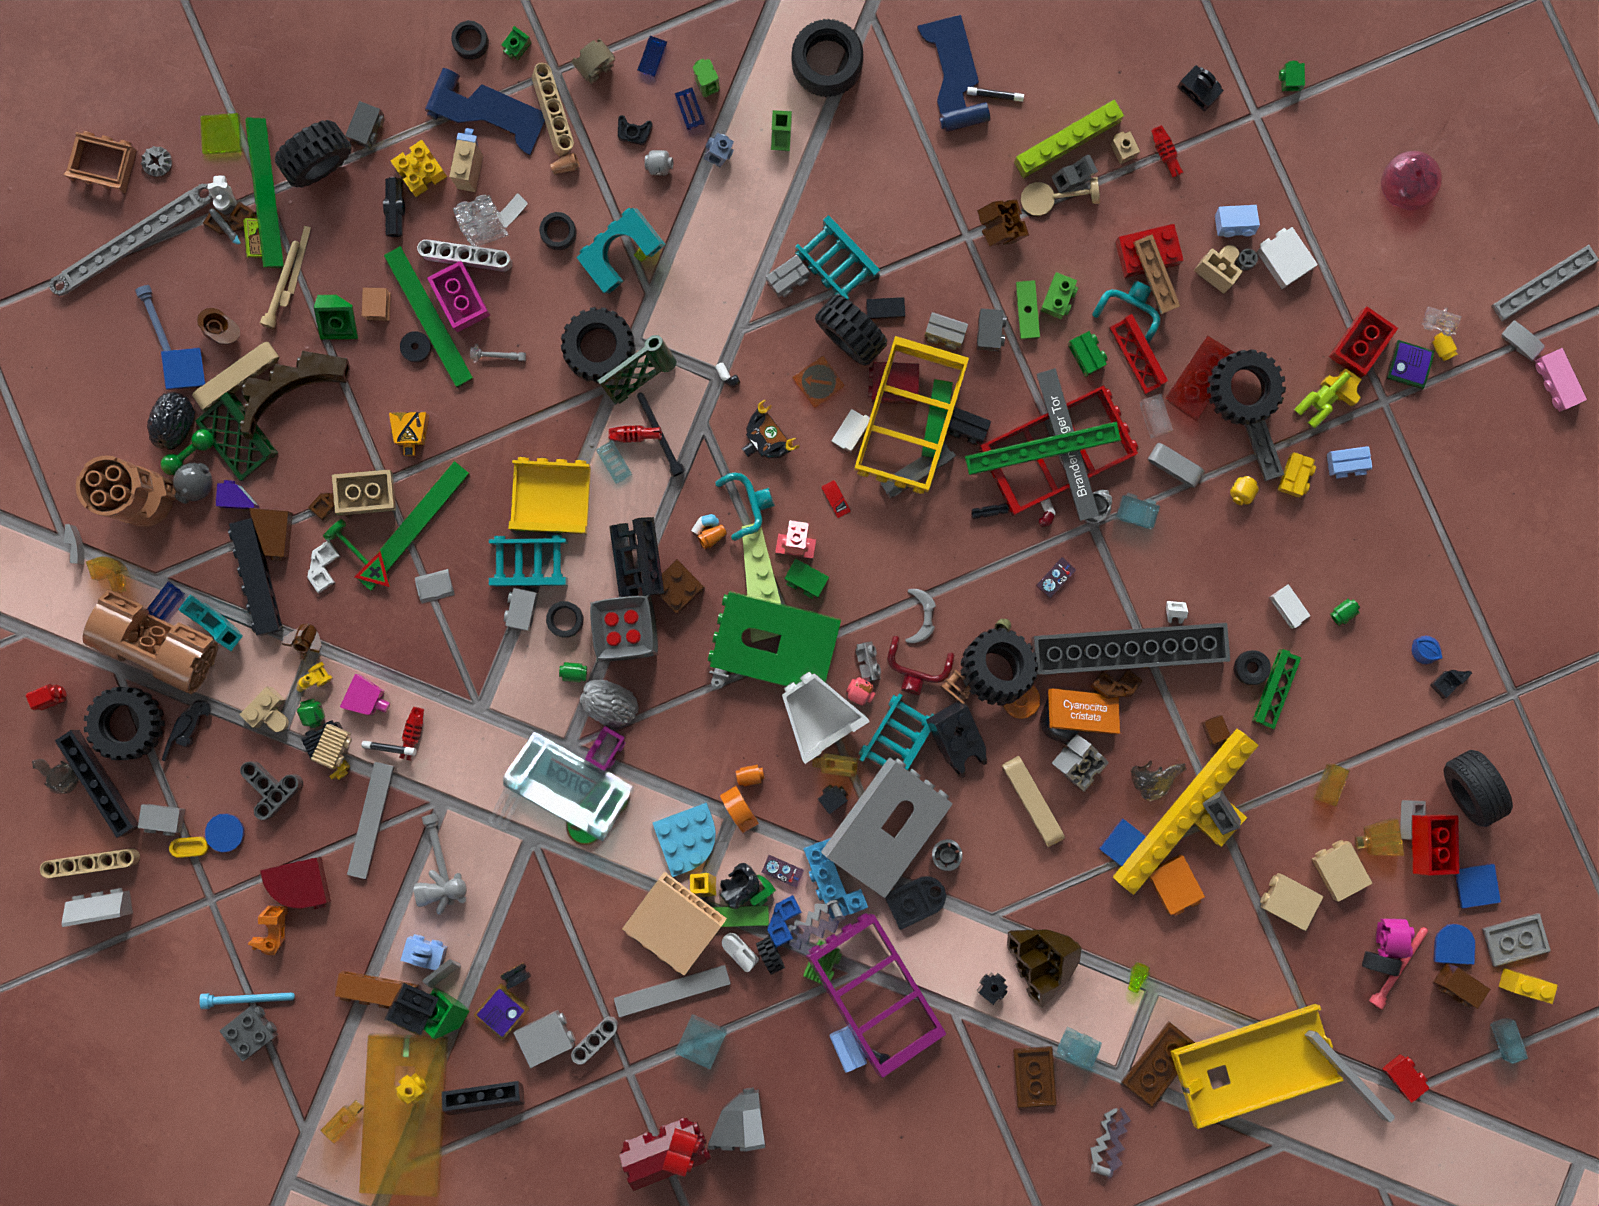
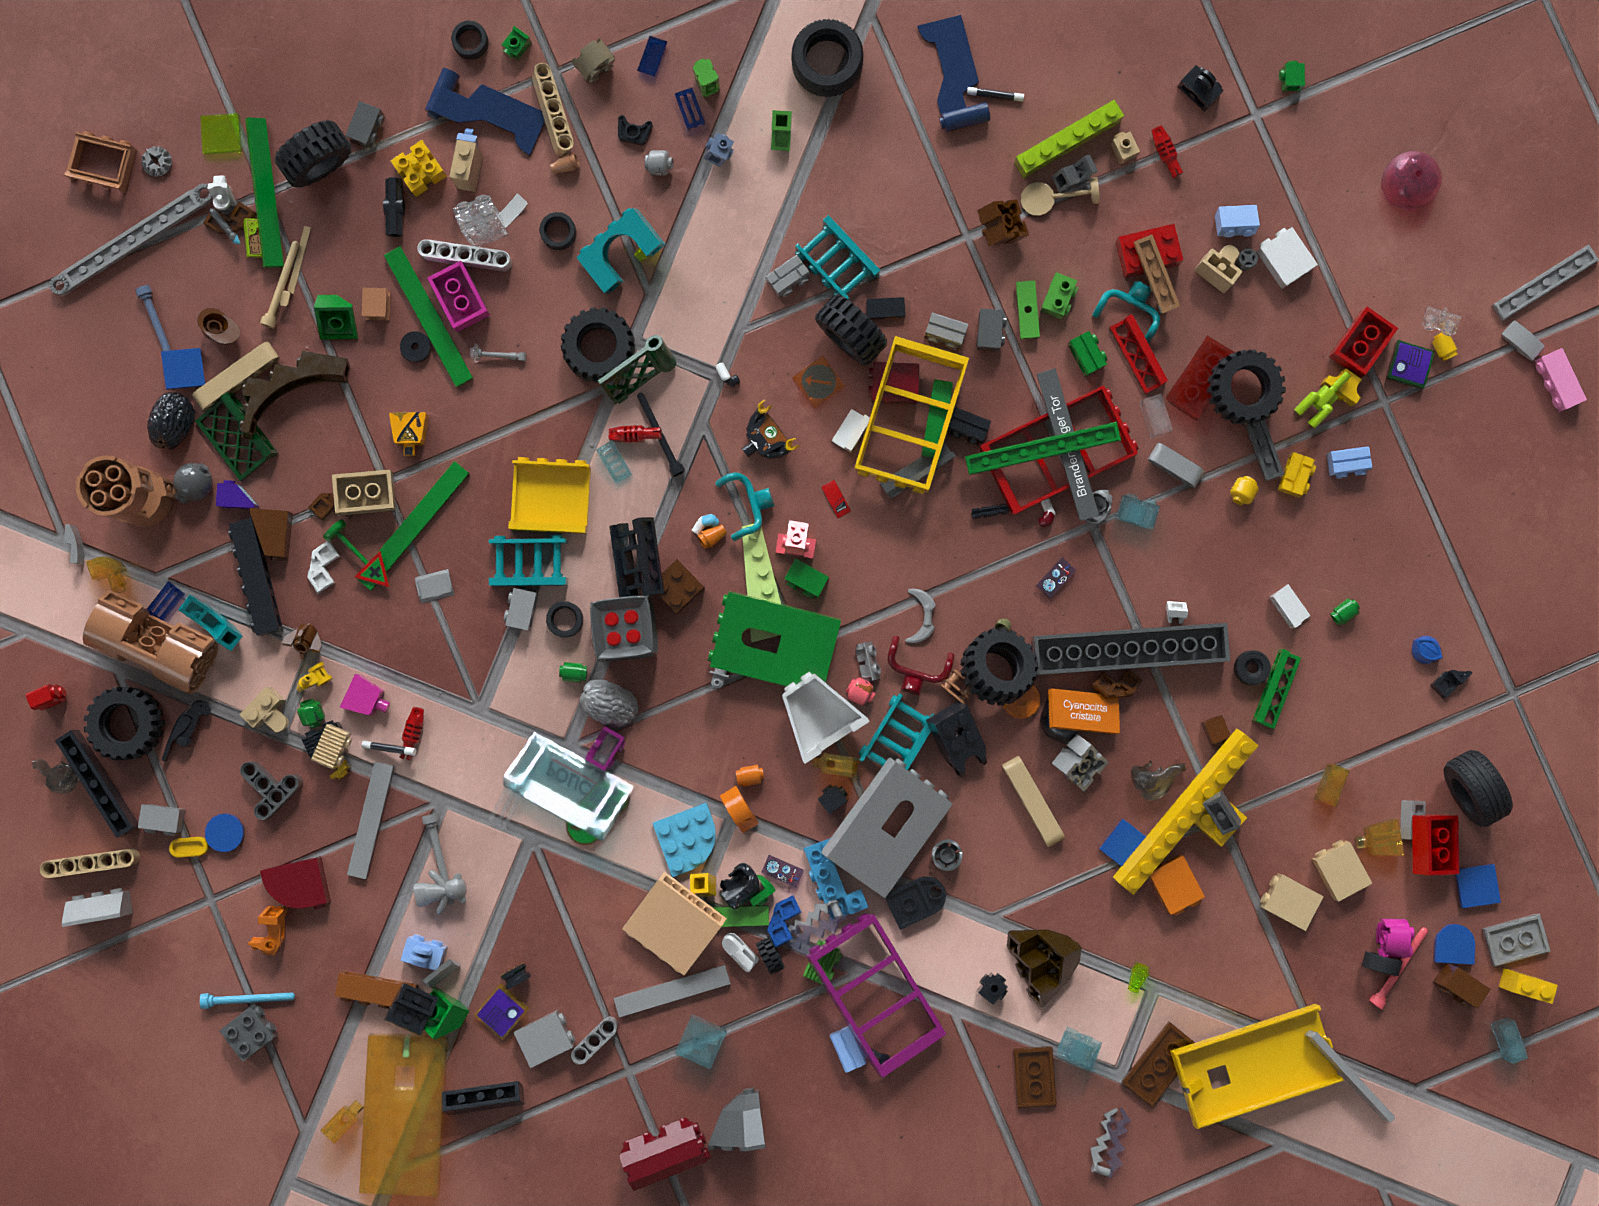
(201, 440): green piece -> none
(417, 1085): yellow brick -> none
(680, 1152): red brick -> none
(1406, 1078): red brick -> none

